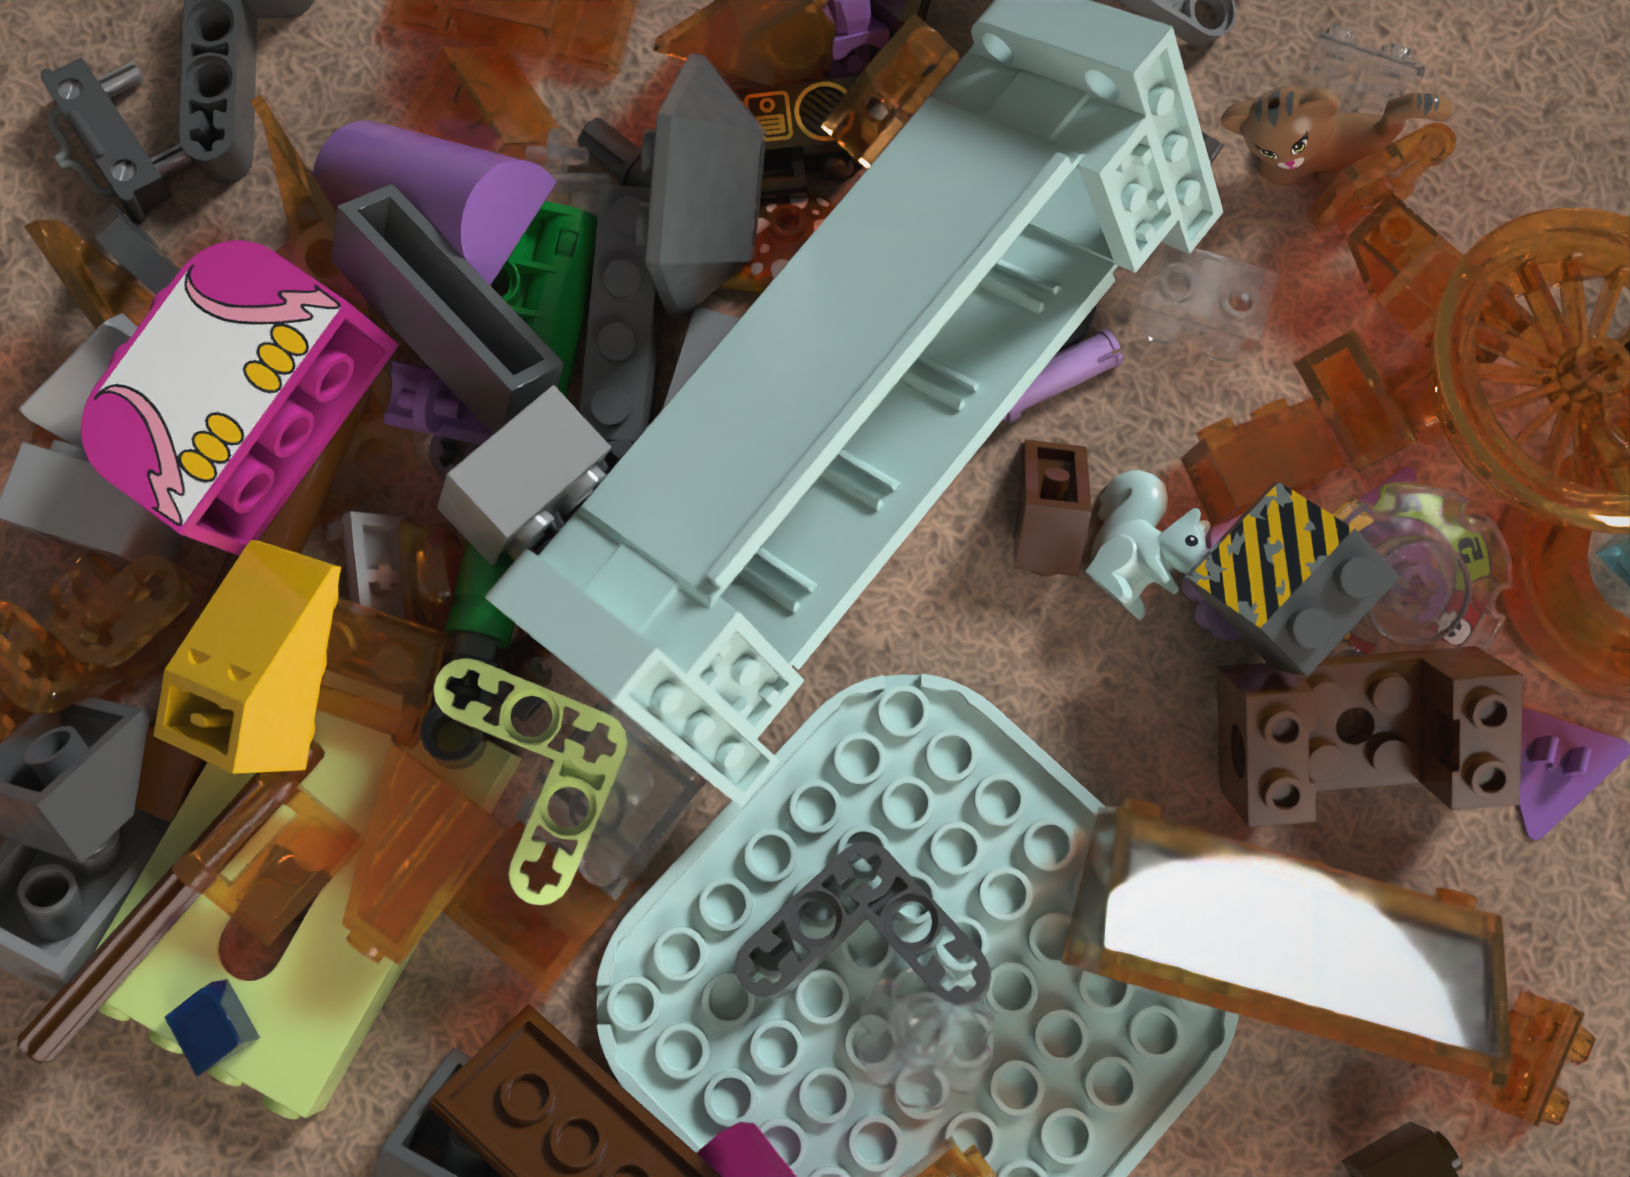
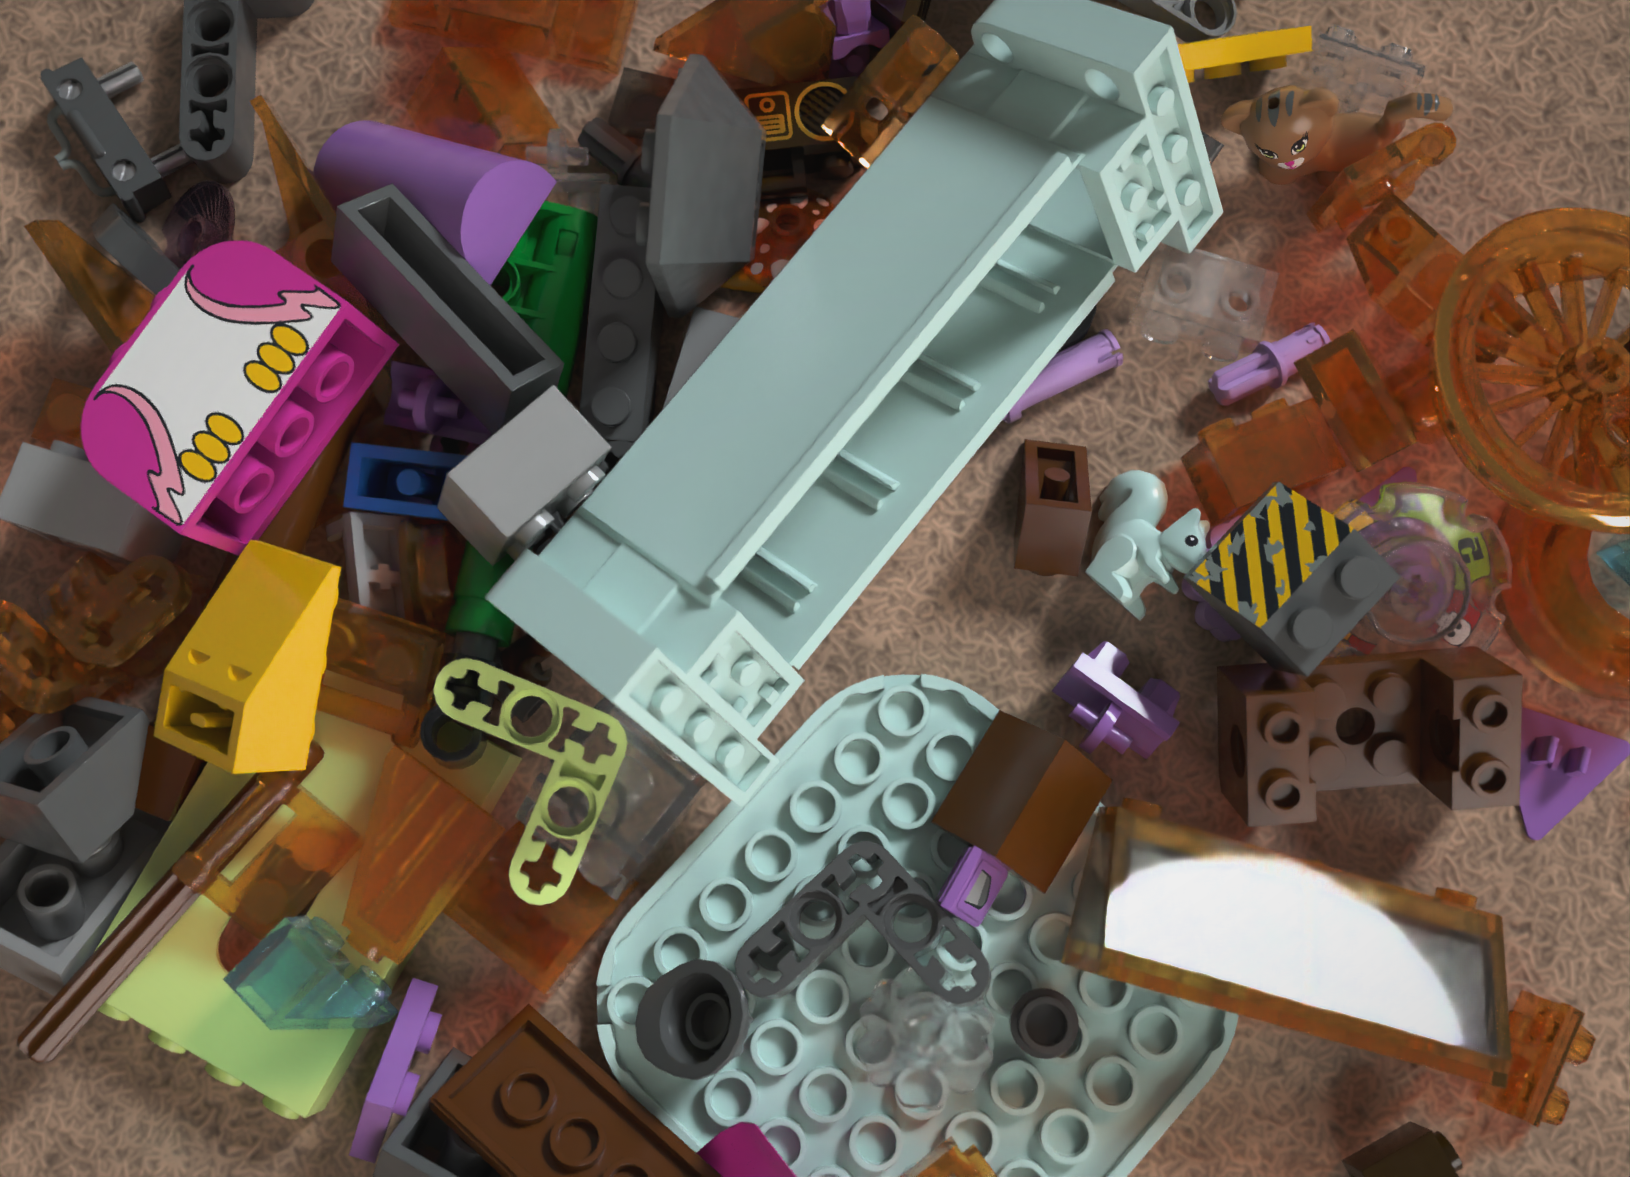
(62, 397): light grey slope -> none
(198, 221): none -> dish
(211, 1026): clear blue slope -> none
(306, 982): none -> clear light blue slope
(393, 1083): none -> medium lavender wing
(397, 480): none -> blue slope
(638, 102): none -> clear smoke plate
(693, 1020): none -> dark grey piece
(972, 886): none -> medium lavender slope
(1023, 799): none -> reddish brown slope
(1043, 1023): none -> dark grey plate
(1114, 709): none -> medium lavender hips
(1262, 49): none -> yellow plate
(1266, 366): none -> lavender axle

